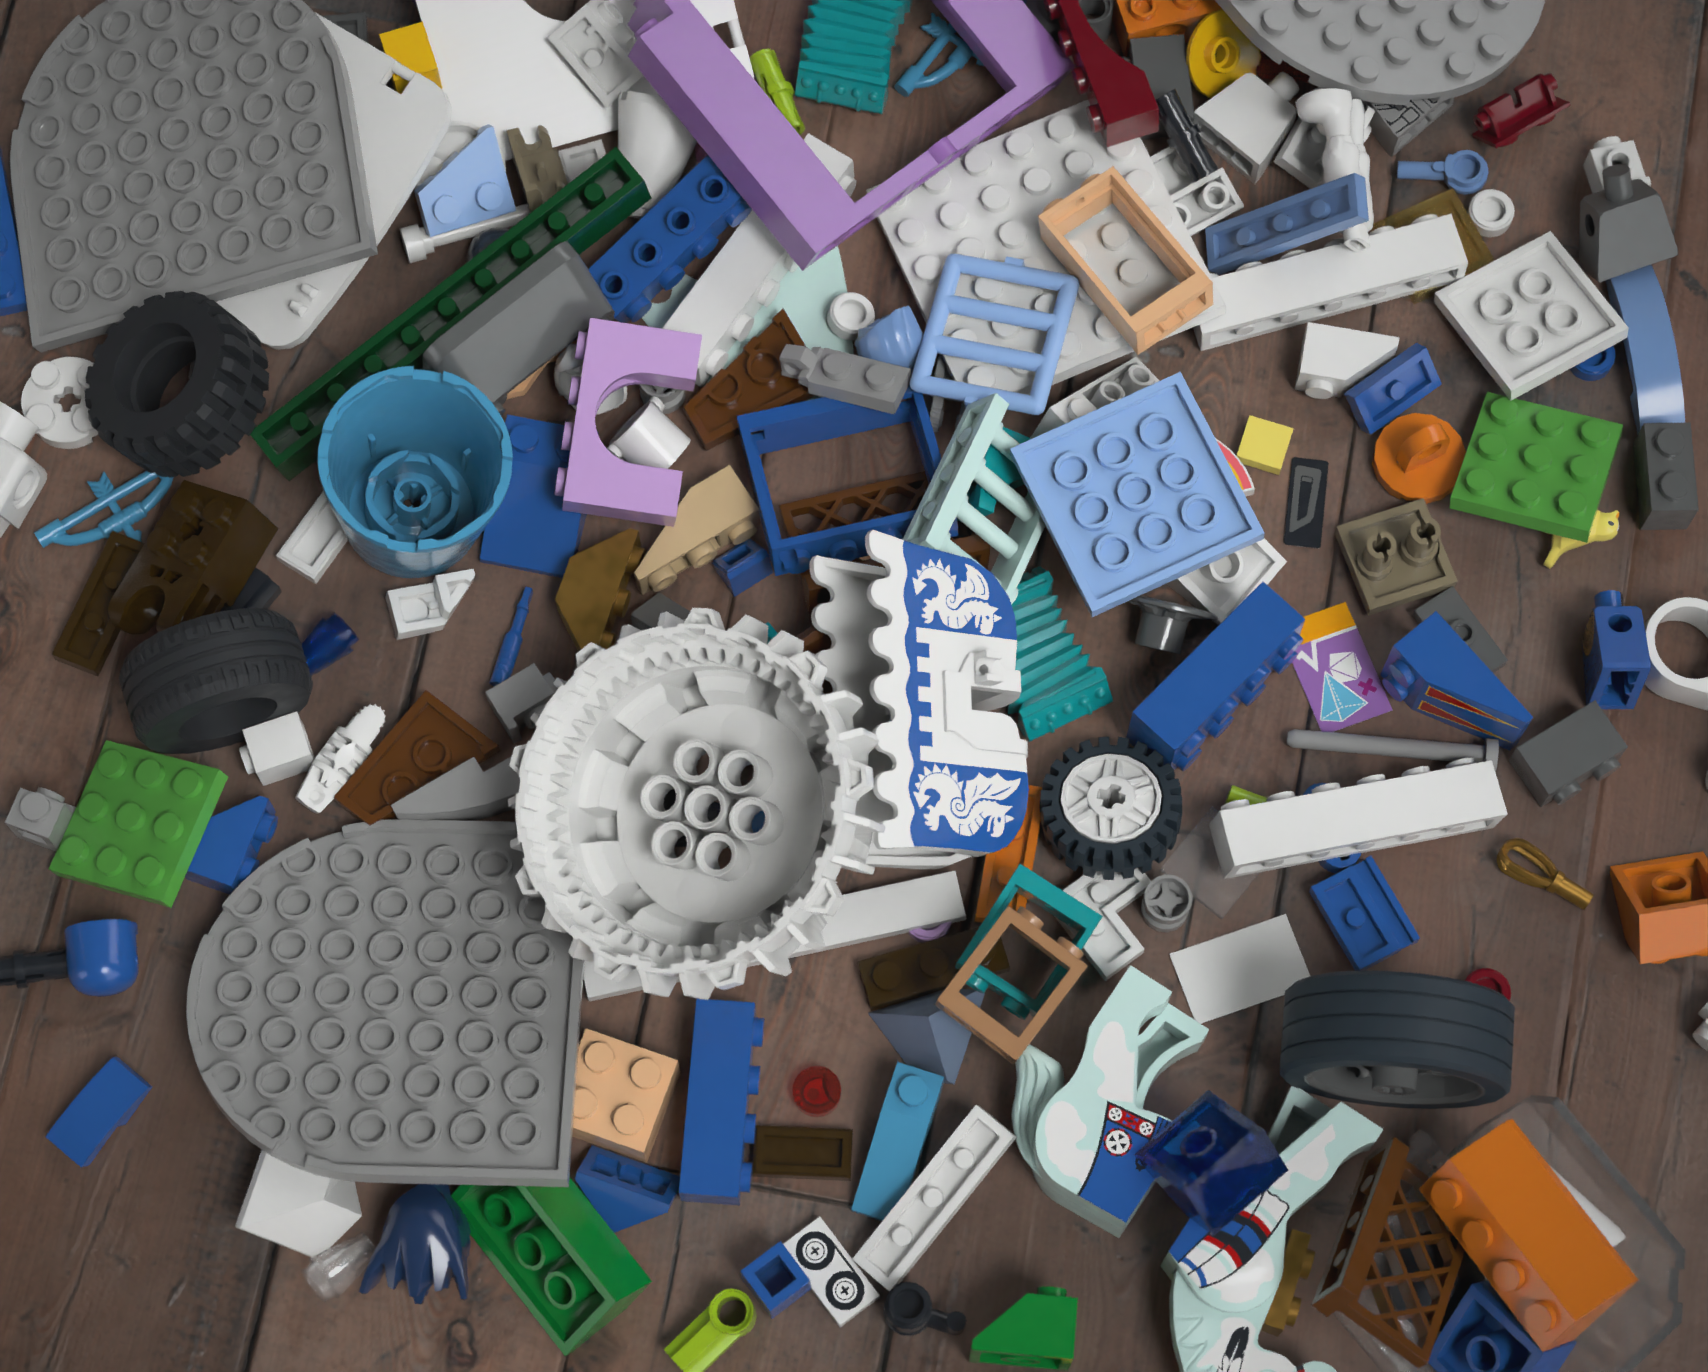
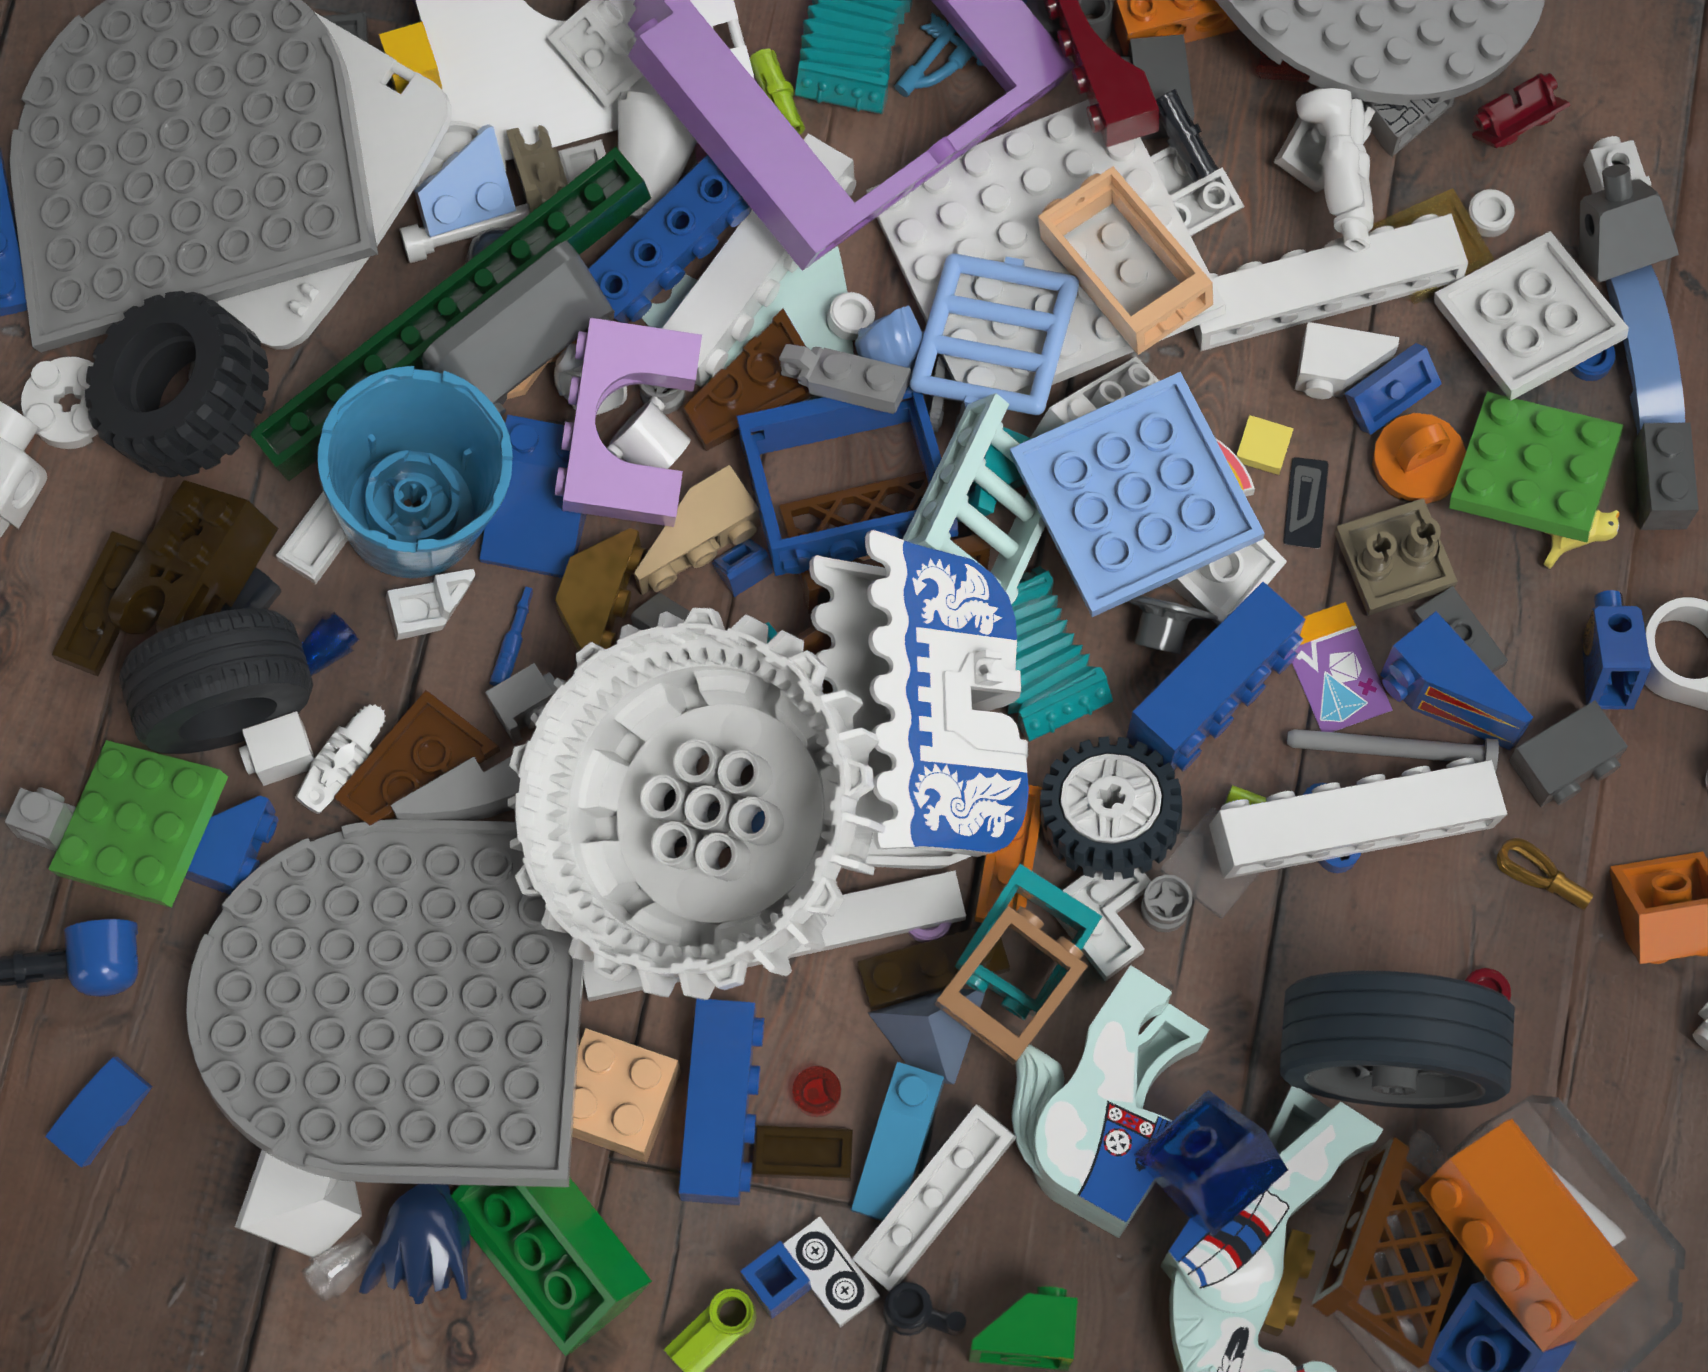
(107, 496): dark azure piece -> none
(625, 1189): blue slope -> none
(1234, 55): yellow dish -> none
(1239, 969): white sticker -> none
(1249, 122): white torso -> none
(1287, 223): medium blue plate -> none
(1364, 914): blue plate -> none
(1462, 171): medium blue plate -> none

